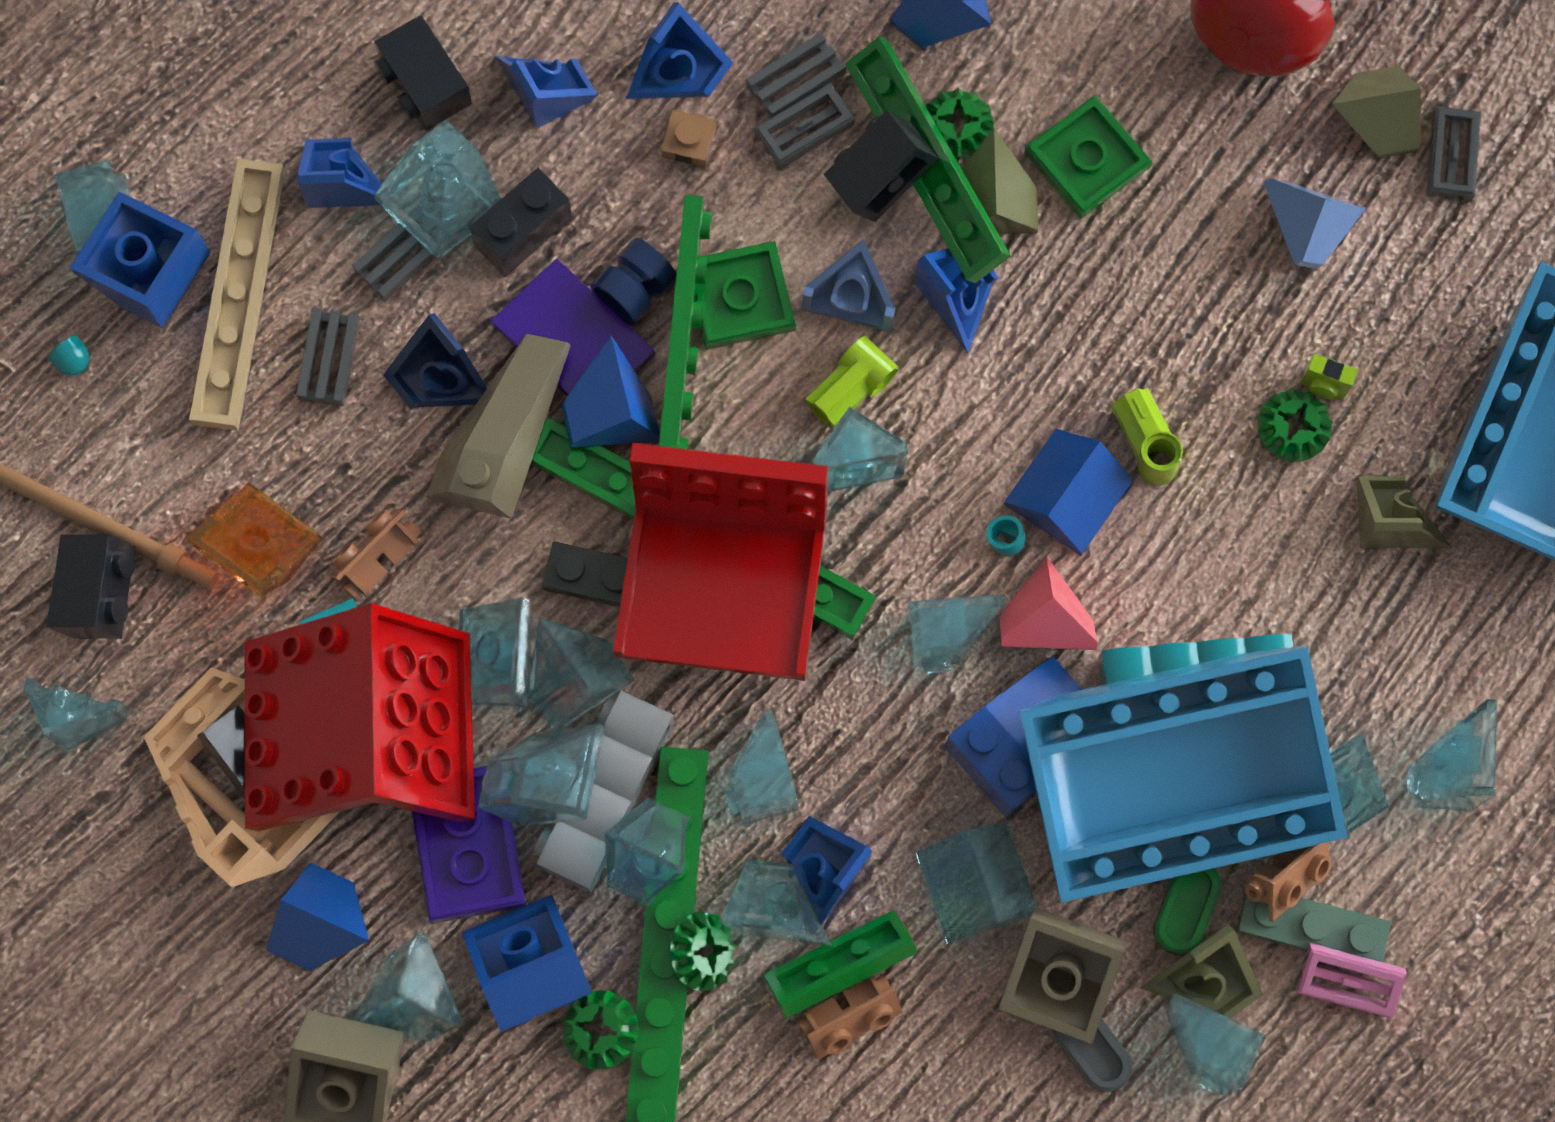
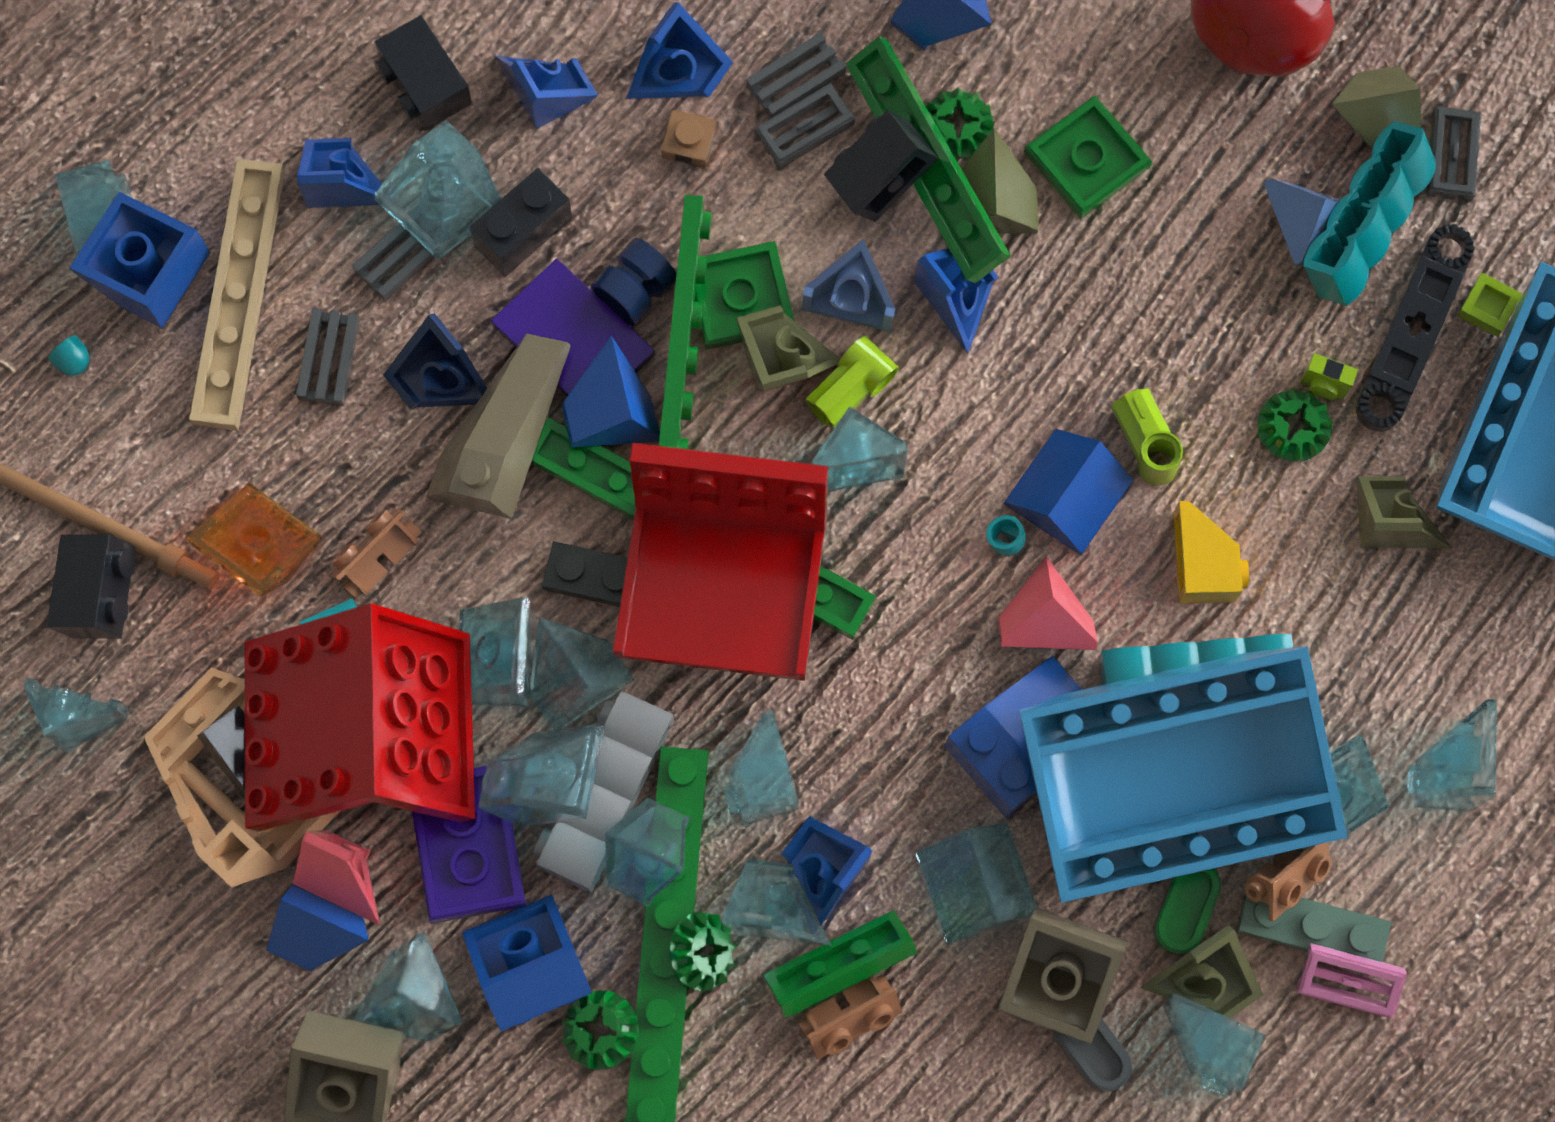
(336, 872): none -> coral slope
(781, 349): none -> olive slope
(948, 629): clear light blue slope -> none
(1206, 559): none -> yellow slope
(1365, 218): none -> teal brick
(1404, 355): none -> black piece
(1489, 304): none -> lime plate

